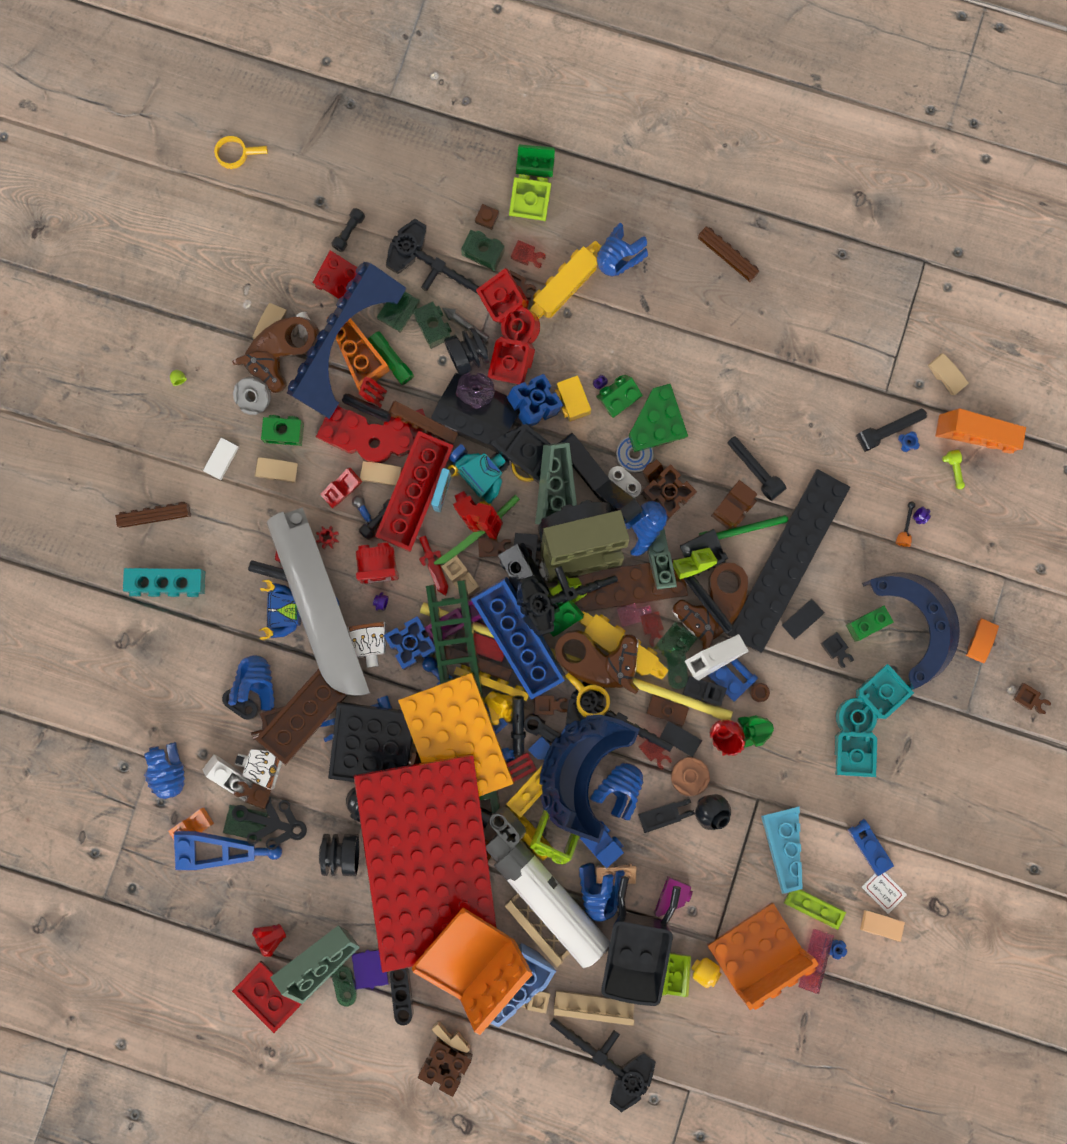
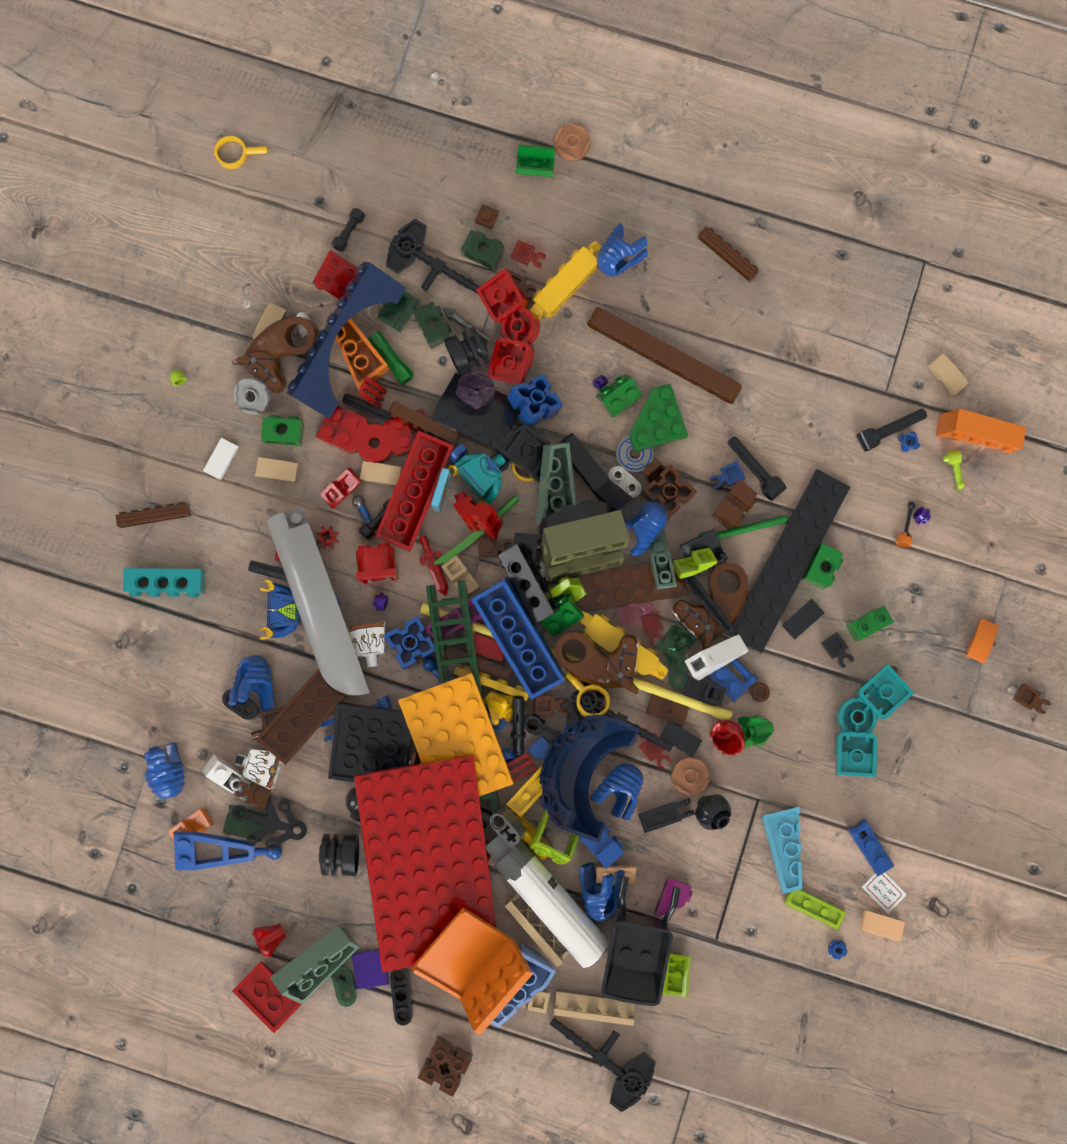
(456, 1040): tan slope -> none
(530, 198): lime plate -> none
(538, 607): black bar -> none
(572, 142): none -> nougat tile
(573, 398): yellow brick -> none
(664, 355): none -> reddish brown beam
(706, 972): yellow head -> none
(731, 474): none -> blue plate
(761, 957): orange bracket -> none
(814, 573): none -> green brick
(819, 948): clear pink plate -> none
(940, 616): dark blue windscreen -> none

